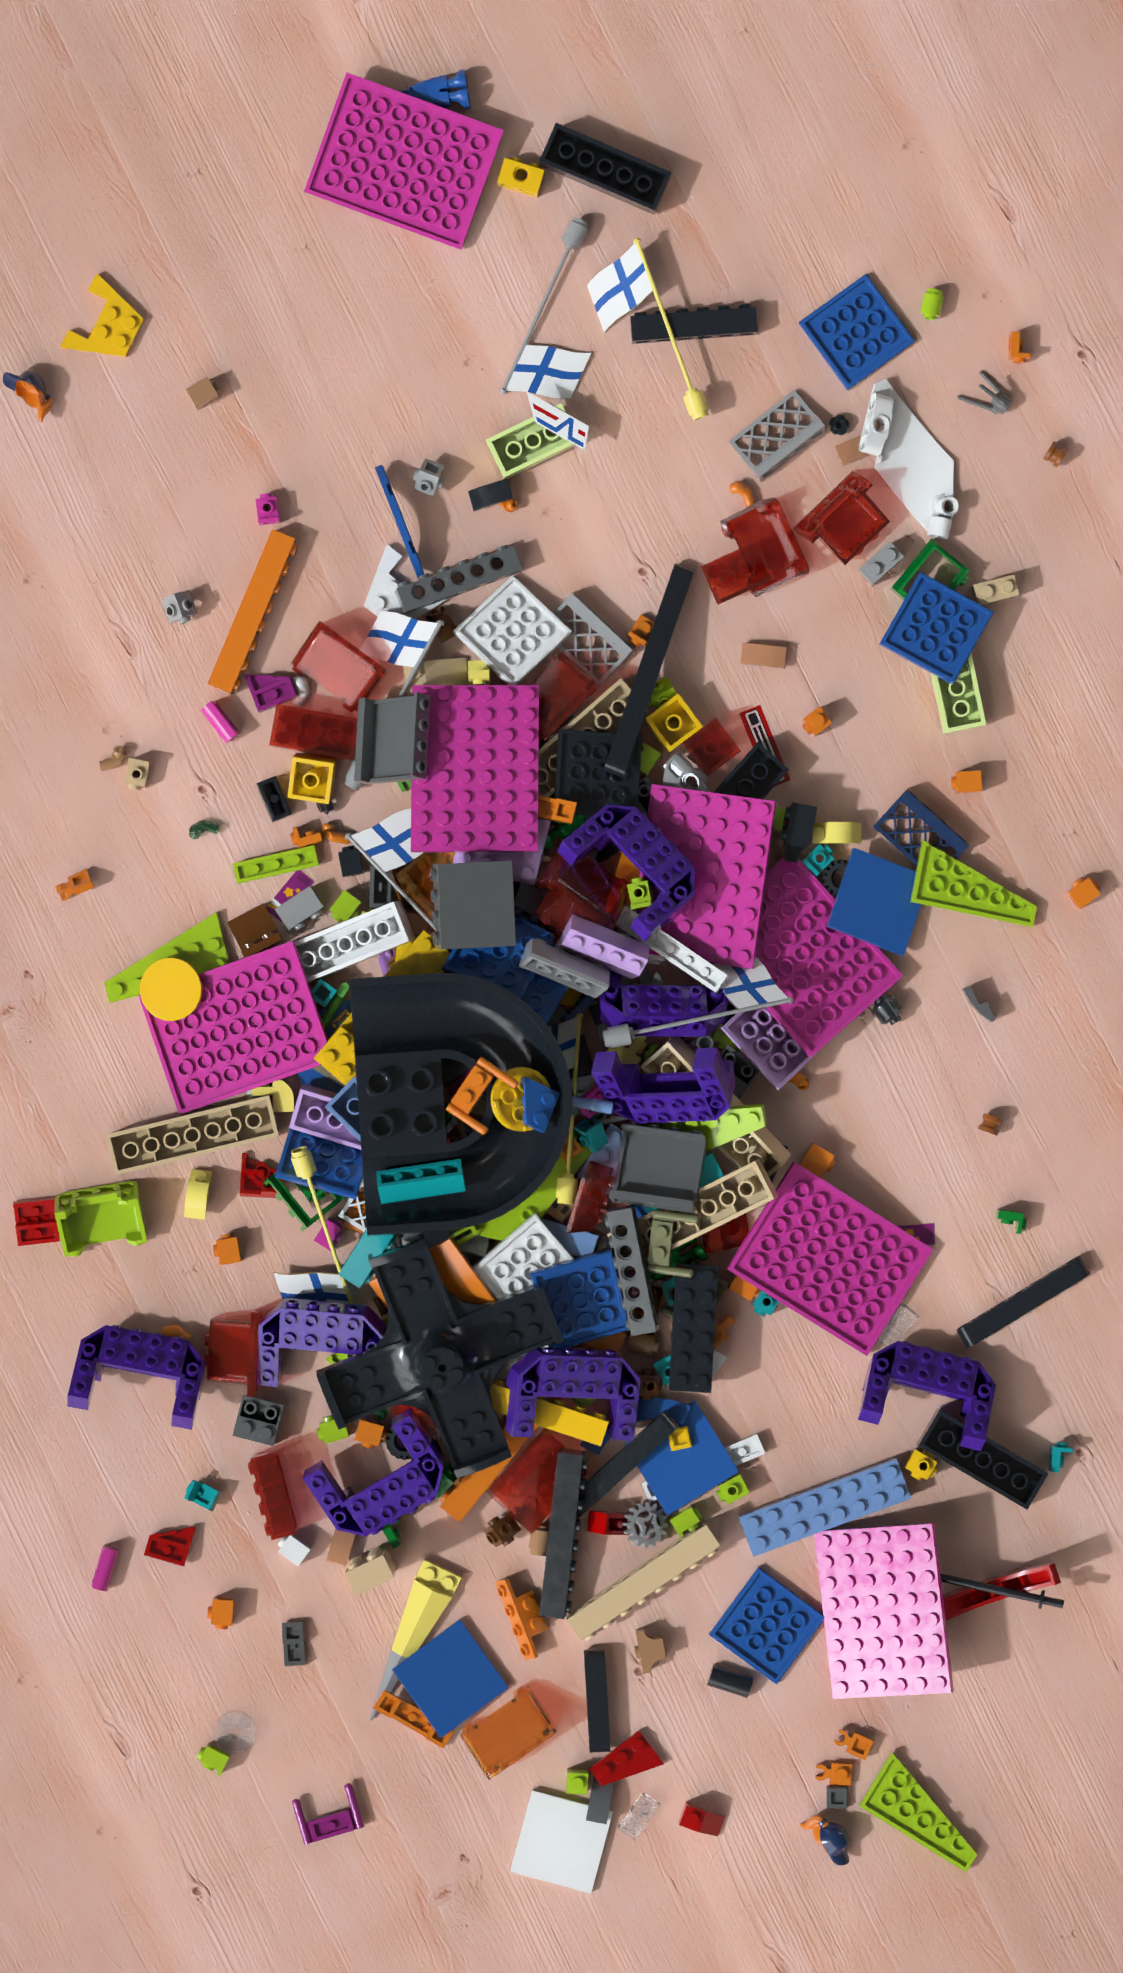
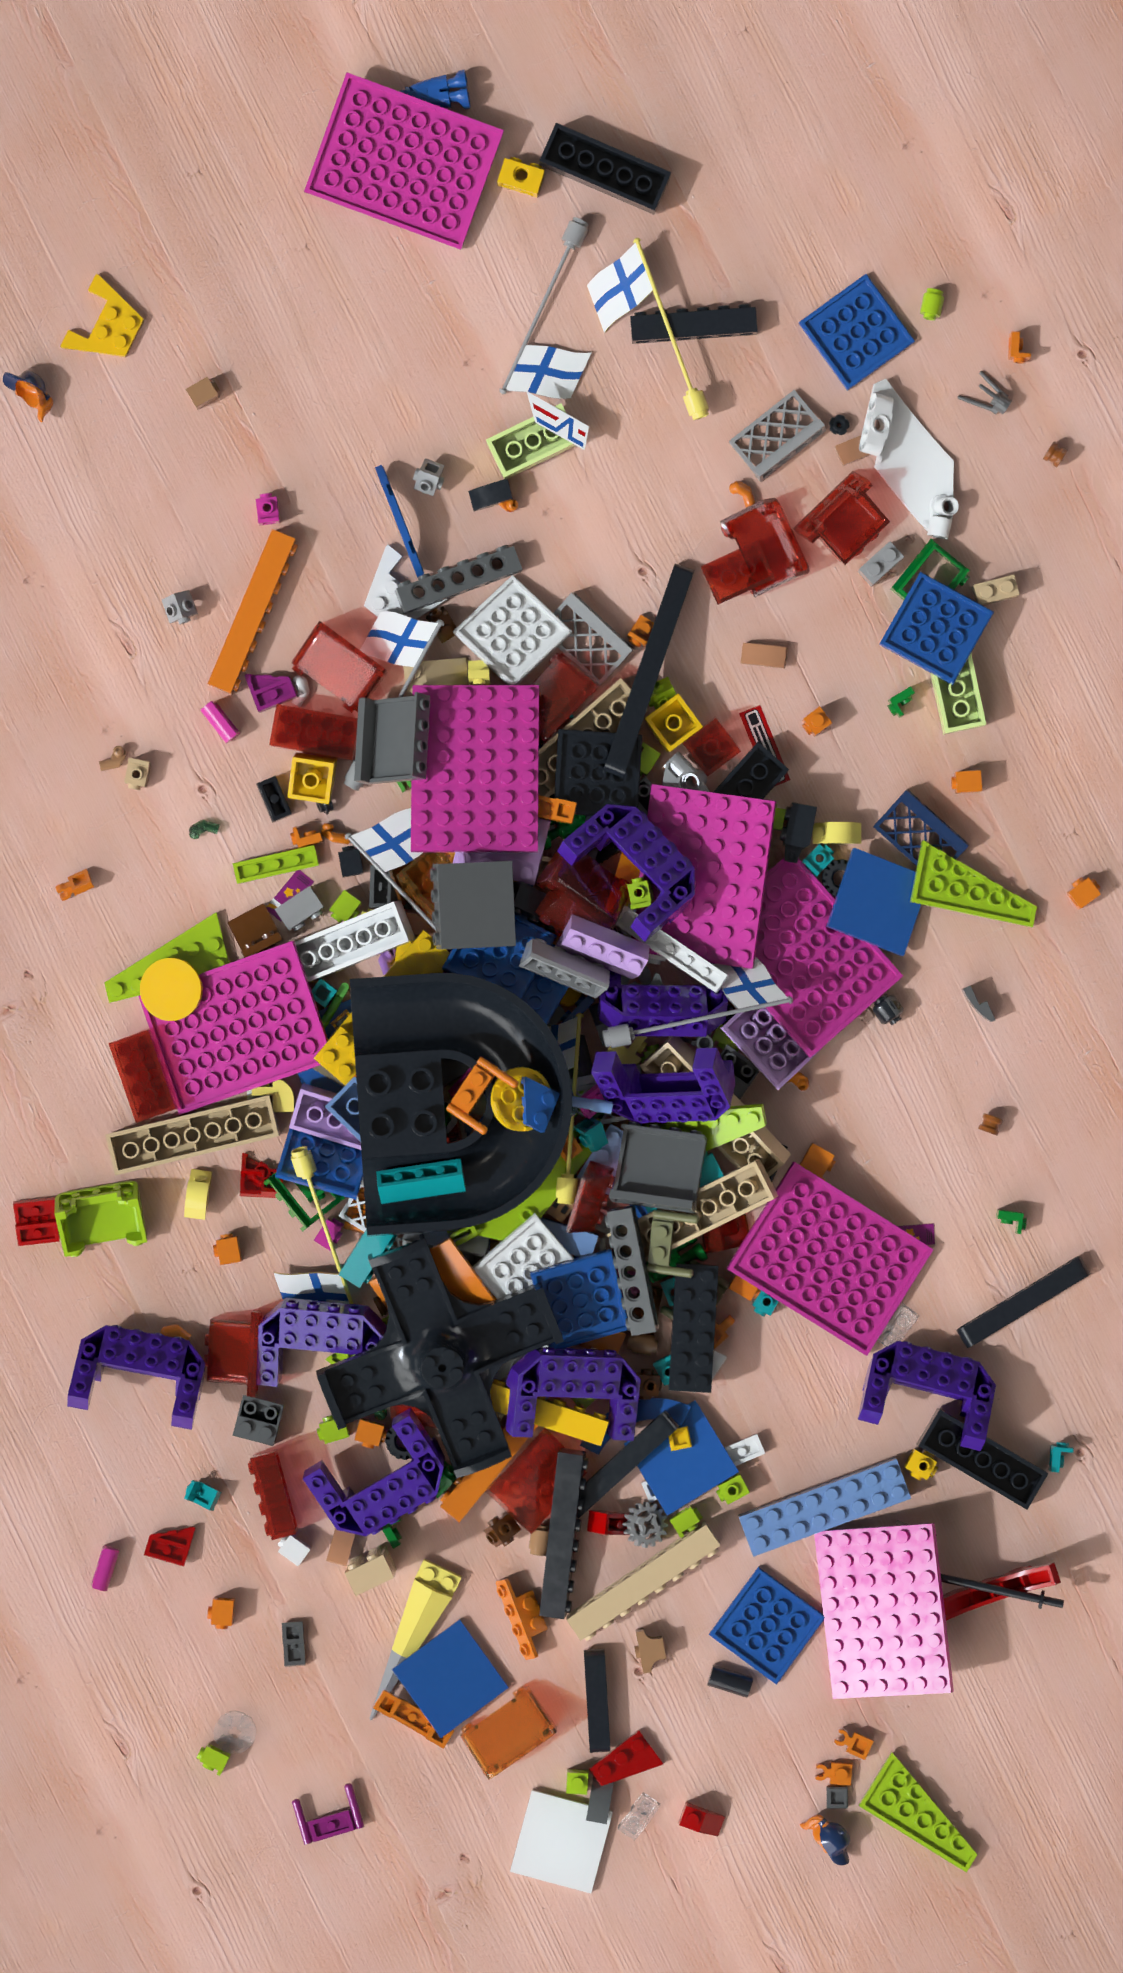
(142, 1076): none -> clear red brick
(903, 698): none -> green bracket

